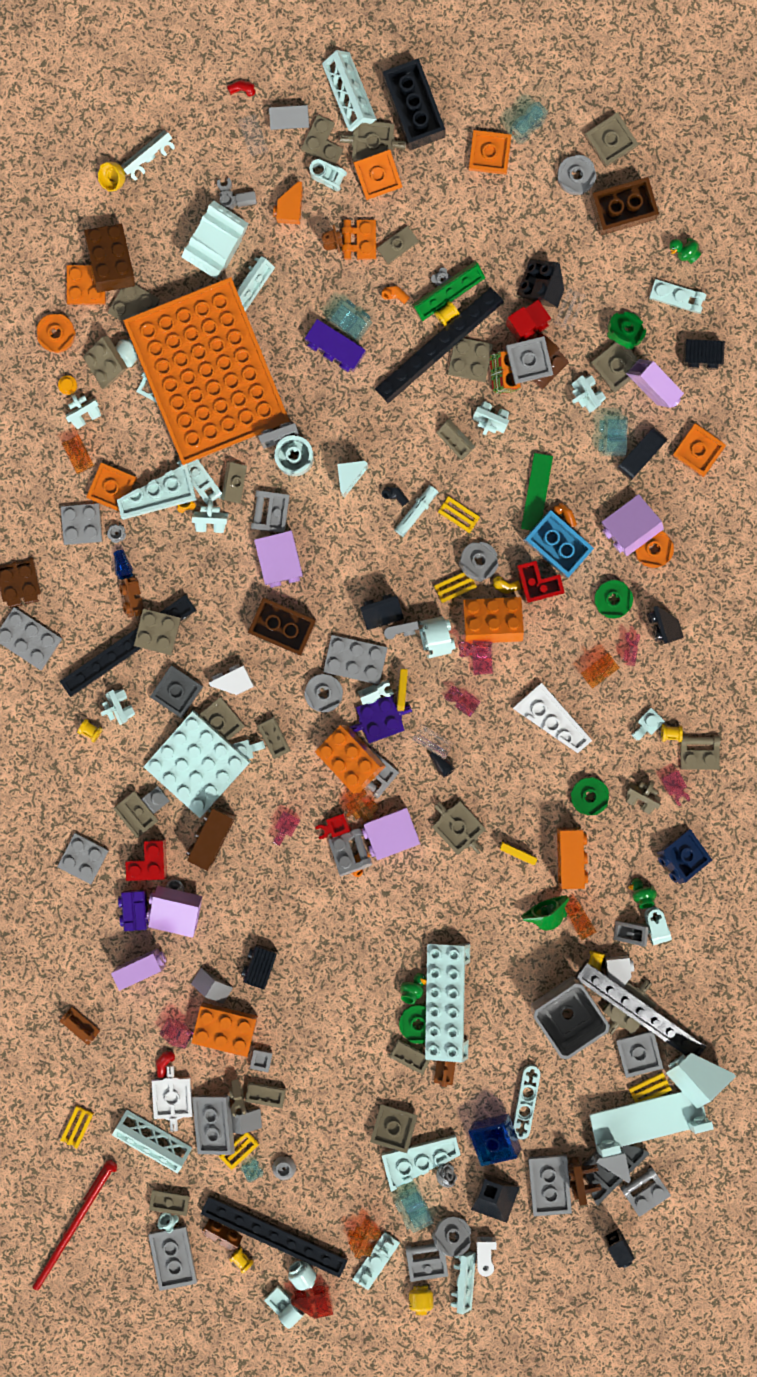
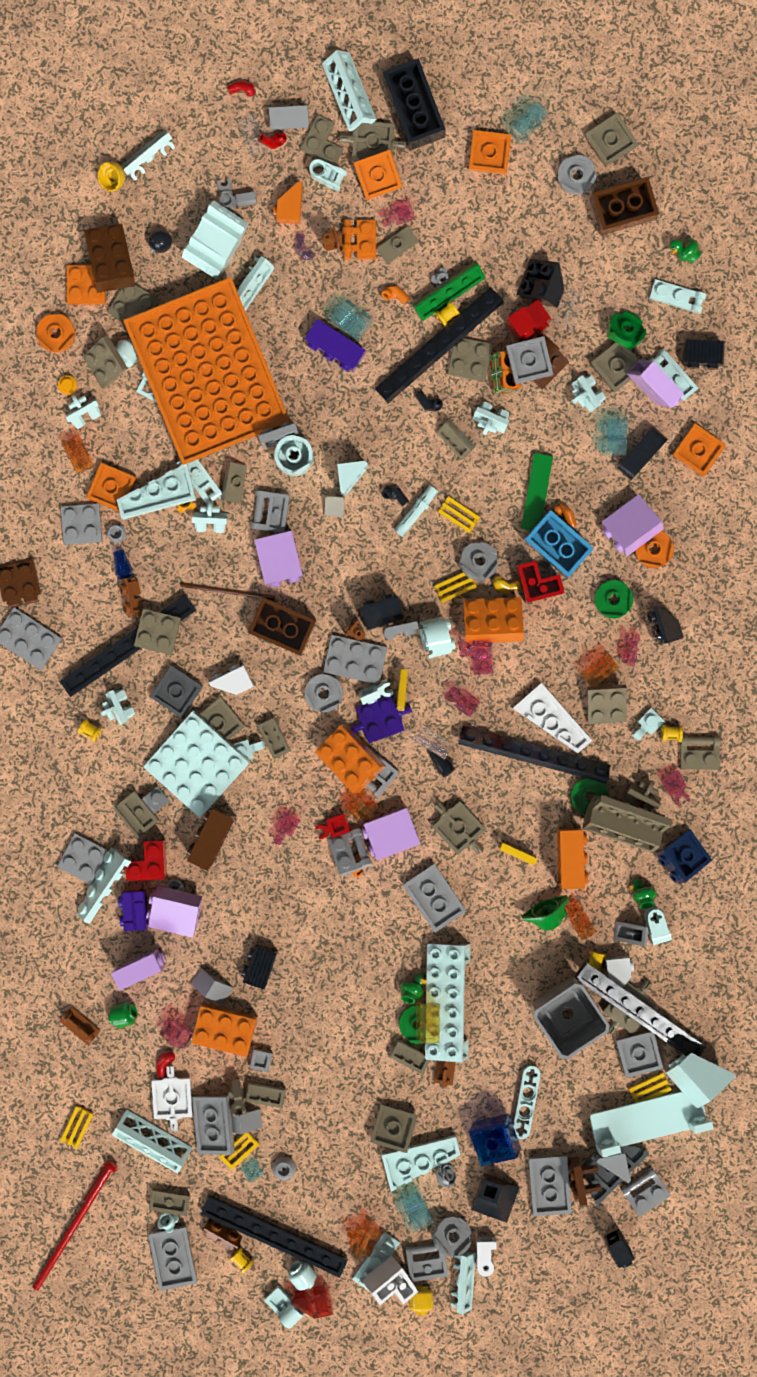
(101, 886): none -> light aqua wing
(122, 1014): none -> green head
(160, 240): none -> black piece
(227, 591): none -> reddish brown axle
(274, 141): none -> red arm
(301, 250): none -> arm
(334, 506): none -> slope
(354, 630): none -> dark orange hinge
(389, 1280): none -> white brick
(400, 212): none -> clear pink plate
(427, 1022): none -> clear yellow panel
(429, 404): none -> black arm
(434, 897): none -> light grey plate
(534, 754): none -> black plate
(607, 704): none -> dark tan plate
(625, 823): none -> dark tan brick
(675, 373): none -> light aqua plate

